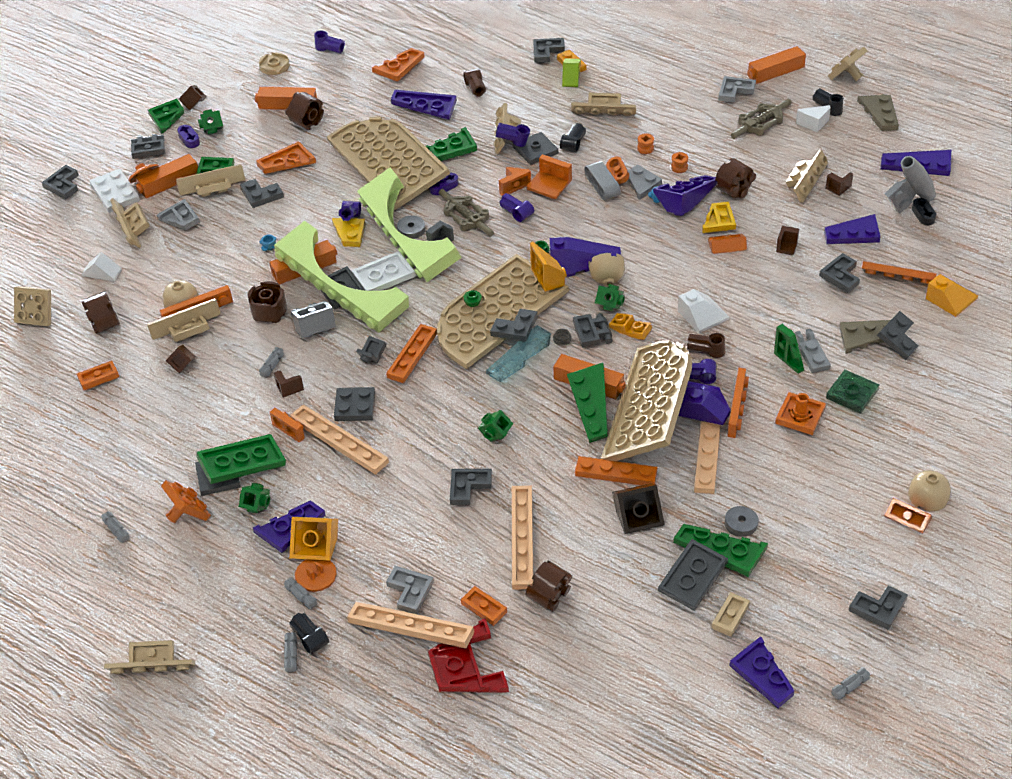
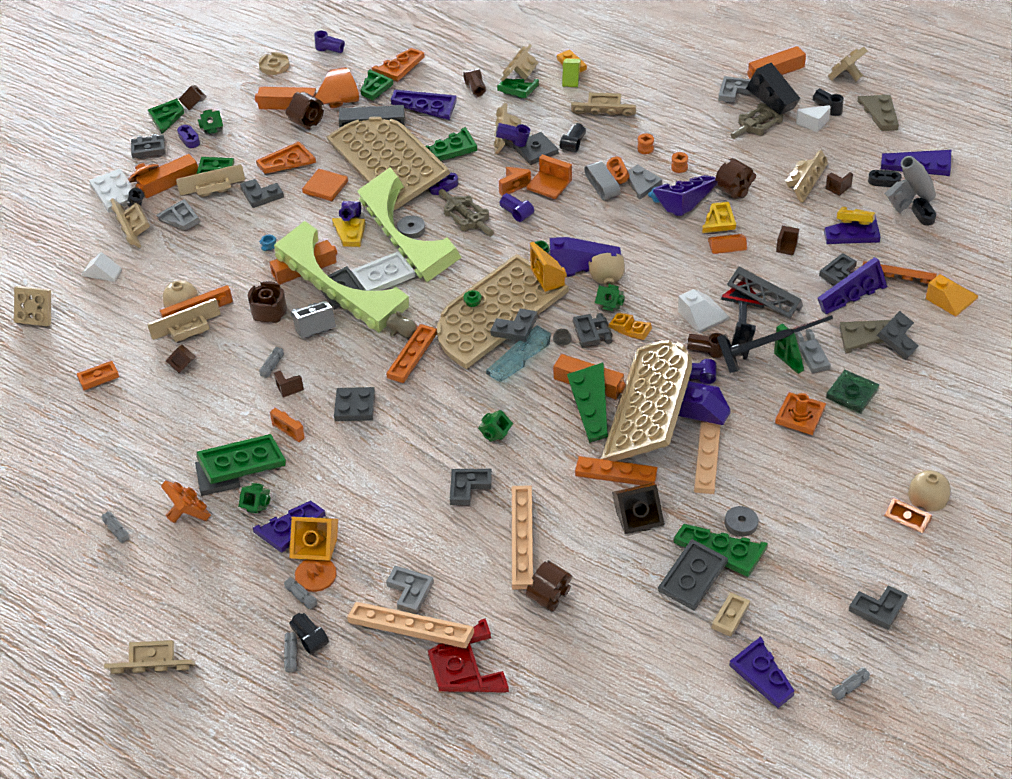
(60, 182): dark grey plate -> none
(100, 312): reddish brown brick -> none
(135, 195): none -> black bush
(325, 184): none -> orange tile
(338, 88): none -> orange panel
(340, 439): light nougat plate -> none
(372, 350): dark grey bracket -> none
(375, 85): none -> green wing
(393, 112): none -> dark grey brick
(403, 326): none -> dark tan animal
(440, 231): dark grey bracket -> none
(484, 605): orange plate -> none
(517, 87): none -> green wing
(522, 63): none -> tan bracket
(544, 47): dark grey plate -> none
(731, 352): none -> black piece
(738, 408): orange plate -> none
(743, 332): none -> black piece
(766, 289): none -> dark grey fence
(773, 89): none -> black wedge
(860, 282): none -> dark purple wing
(862, 216): none -> yellow wing
(883, 178): none -> black beam

